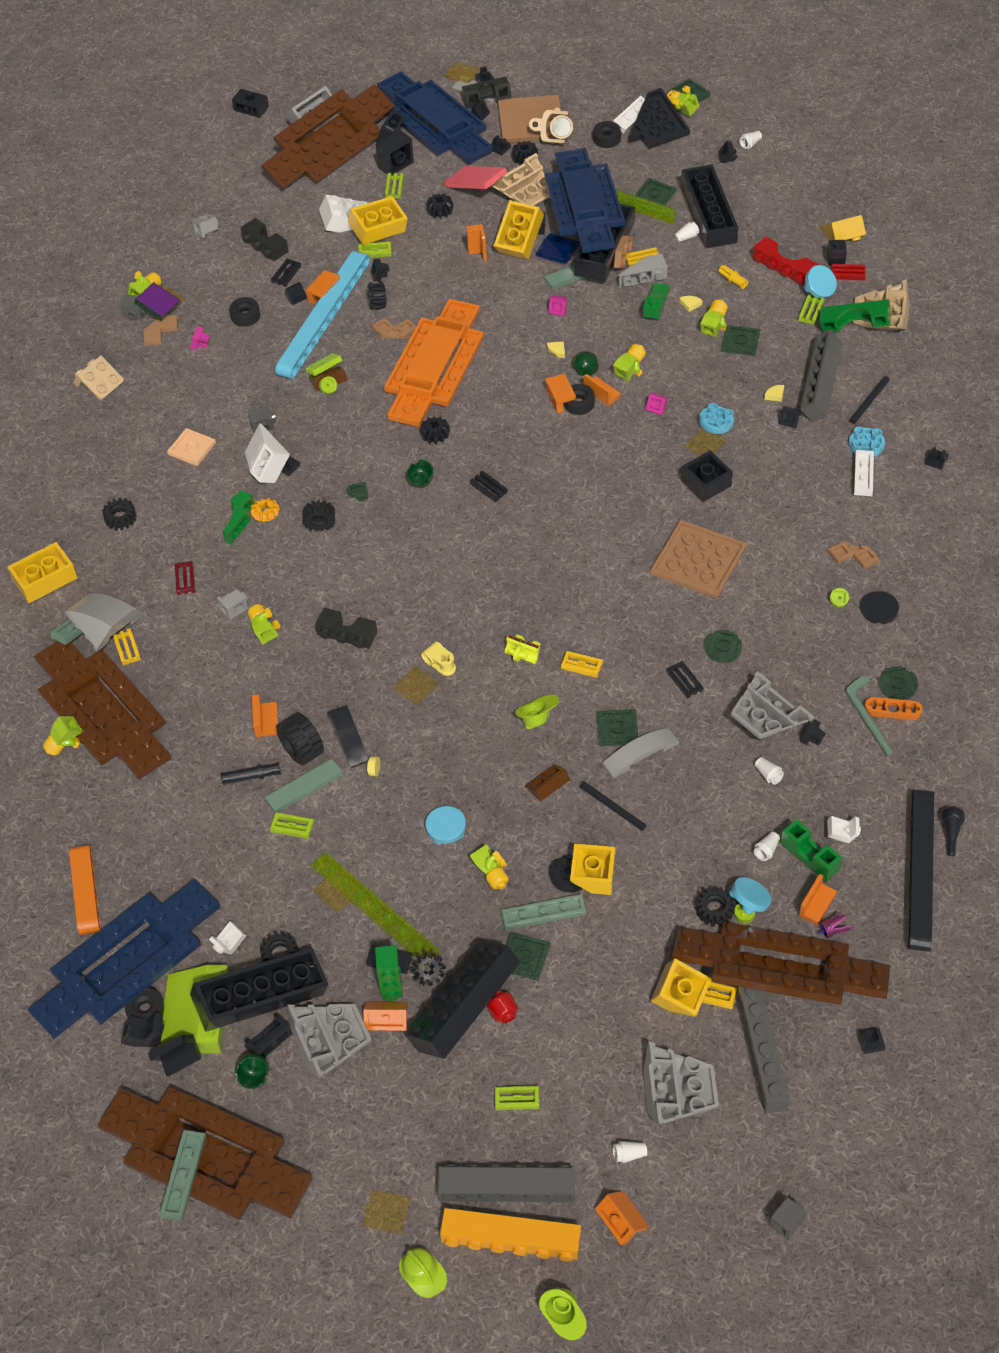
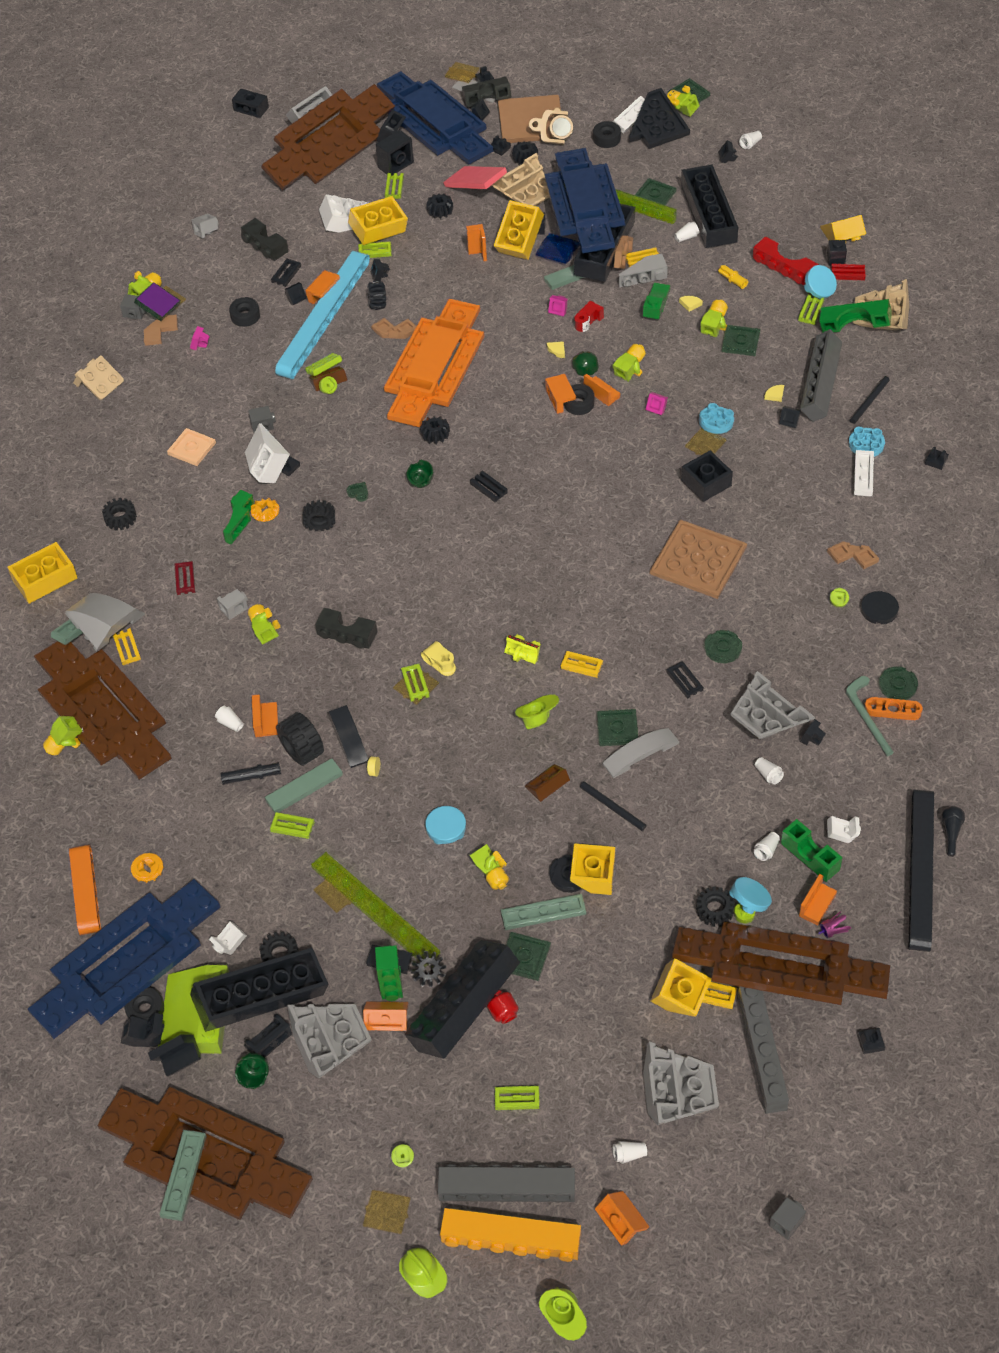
(151, 860): none -> light orange gear
(228, 718): none -> white cone
(402, 1155): none -> lime tile
(418, 694): none -> lime tile
(588, 315): none -> red leg

